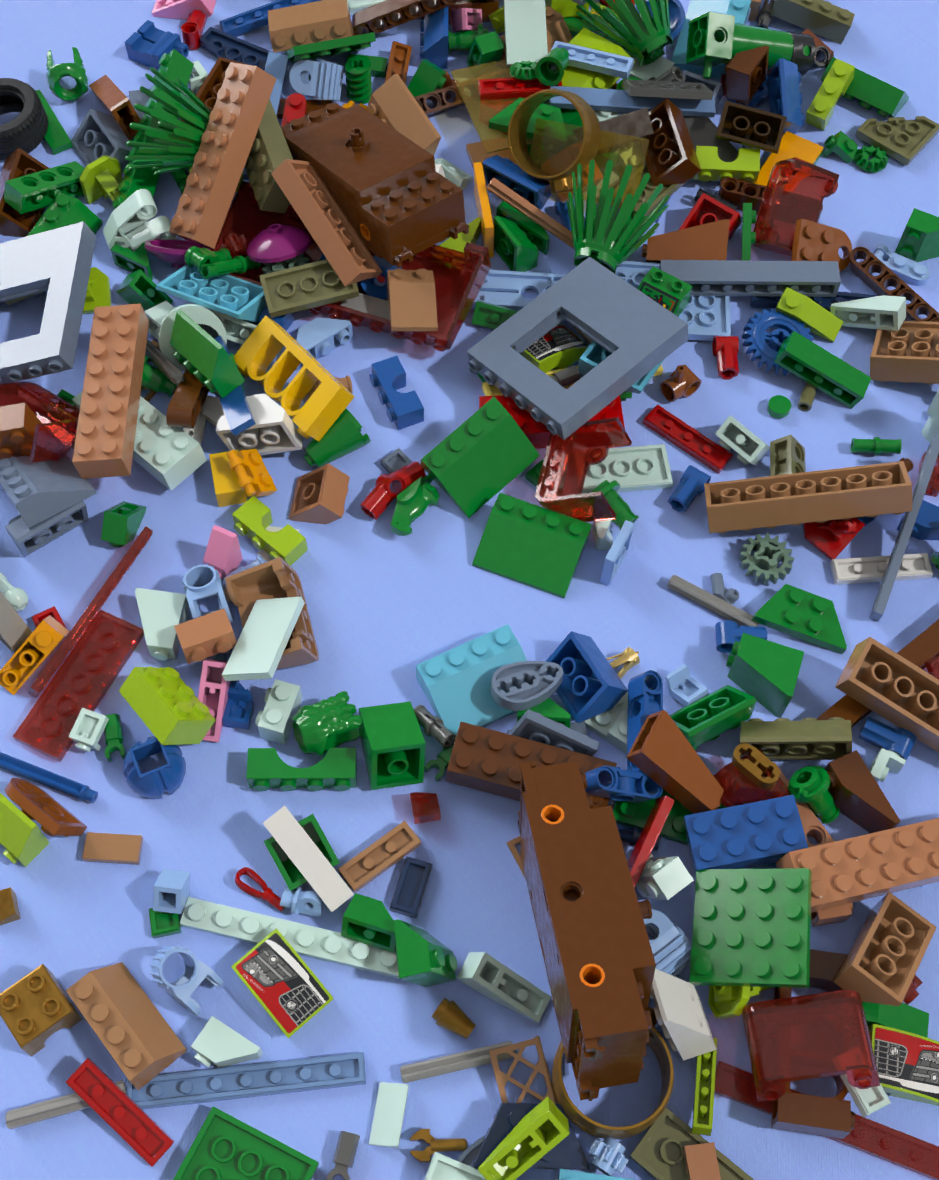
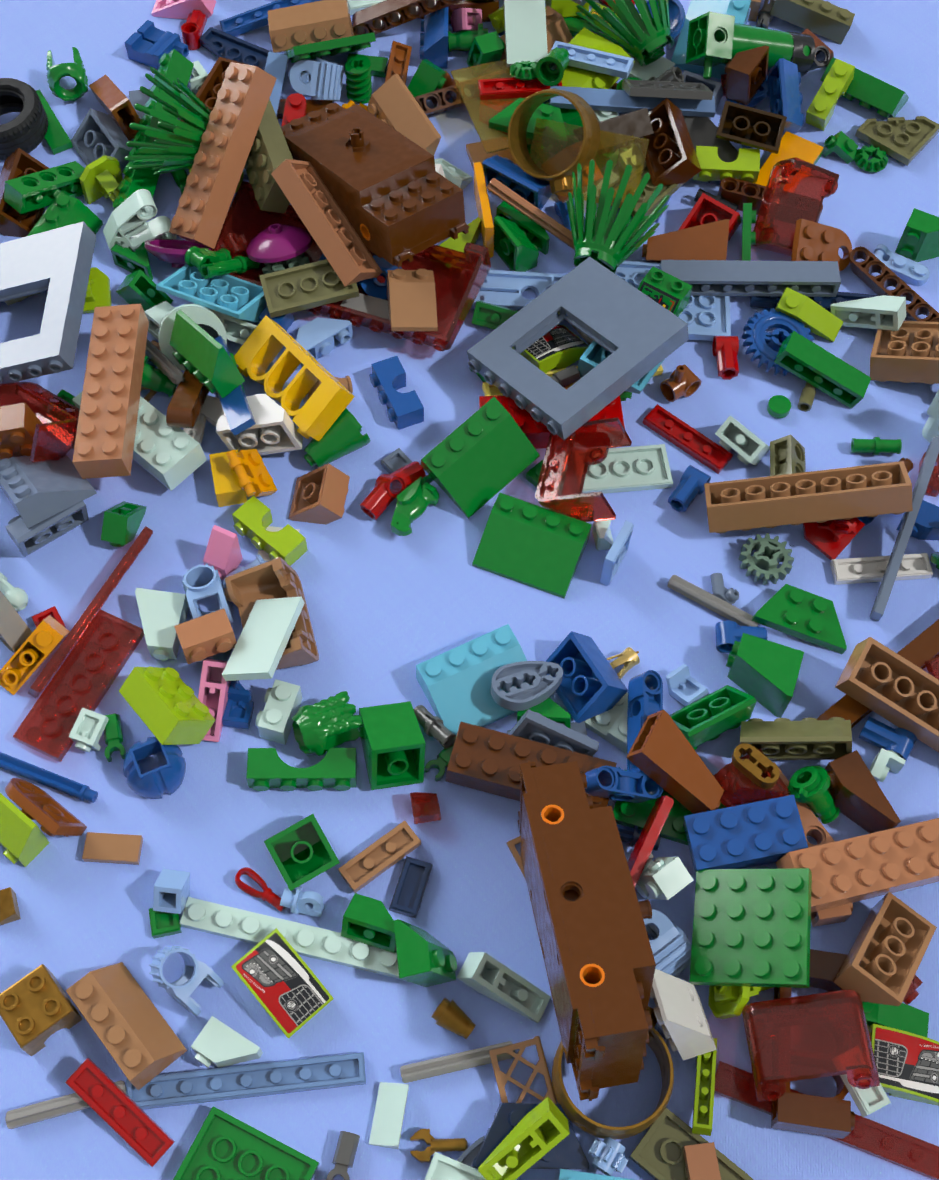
(308, 858): white tile -> none
(618, 505): green piece -> none

